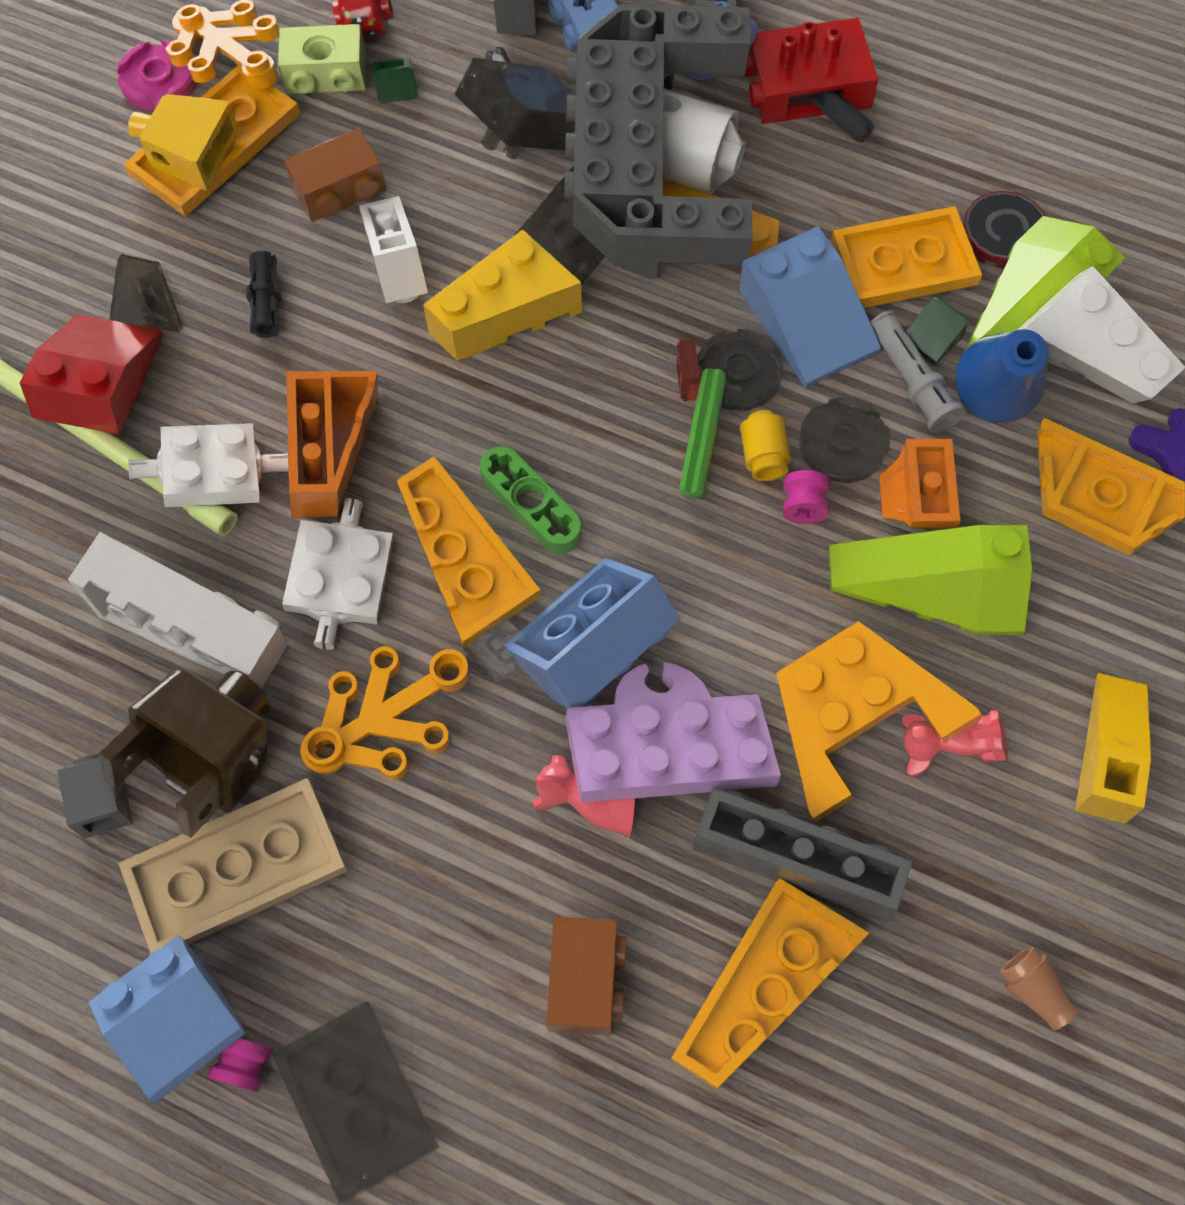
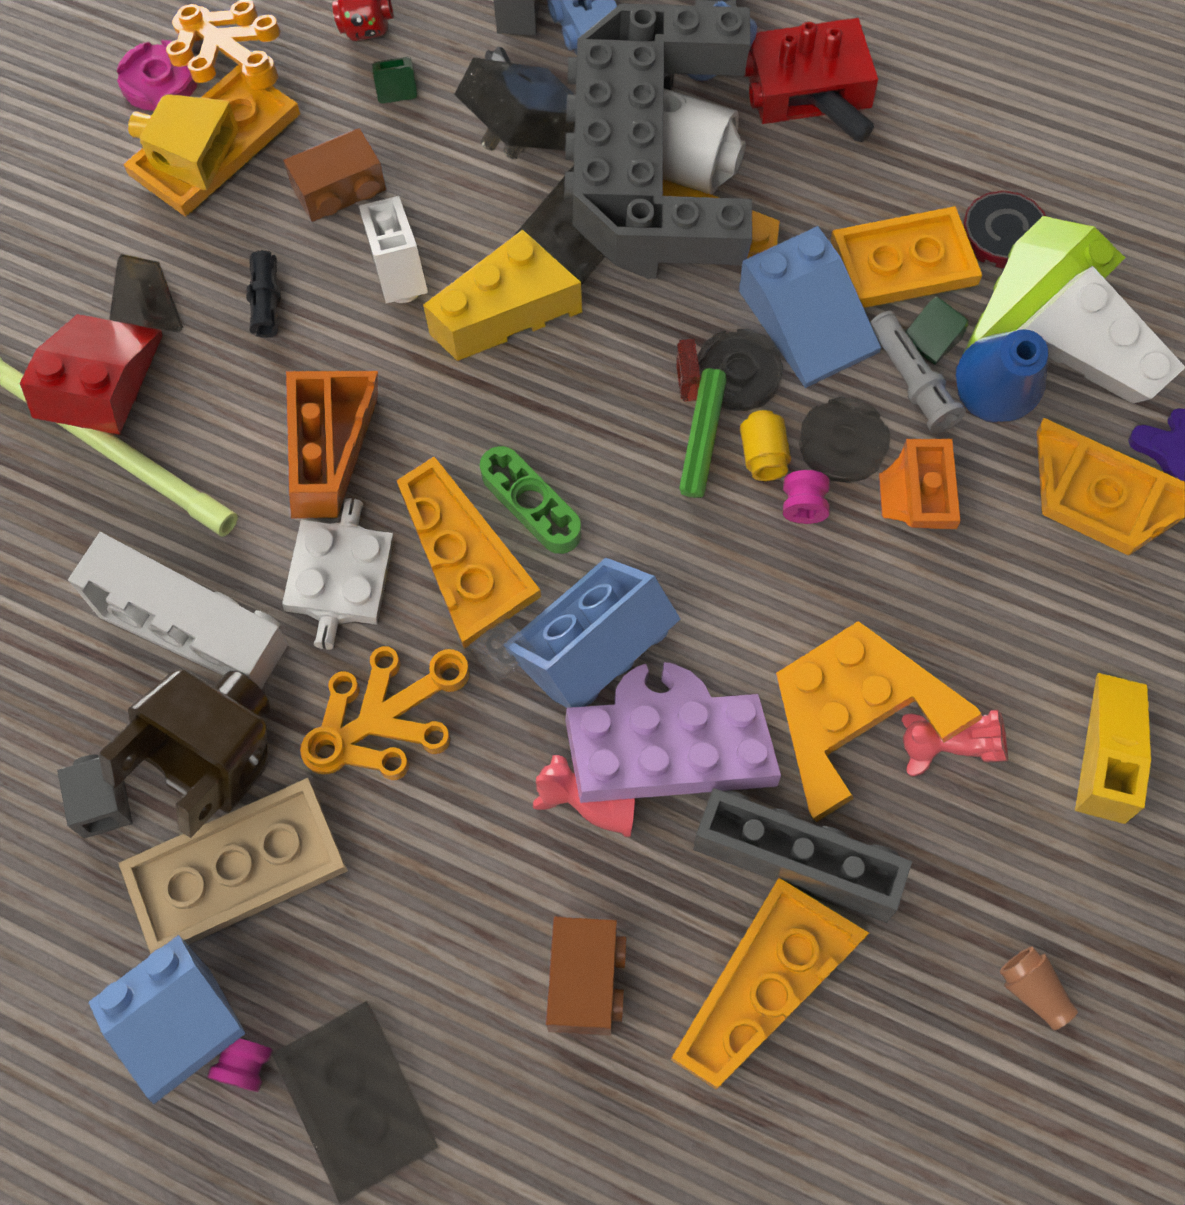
(208, 465): white plate -> none
(322, 59): yellowish green brick -> none
(954, 575): lime wedge -> none

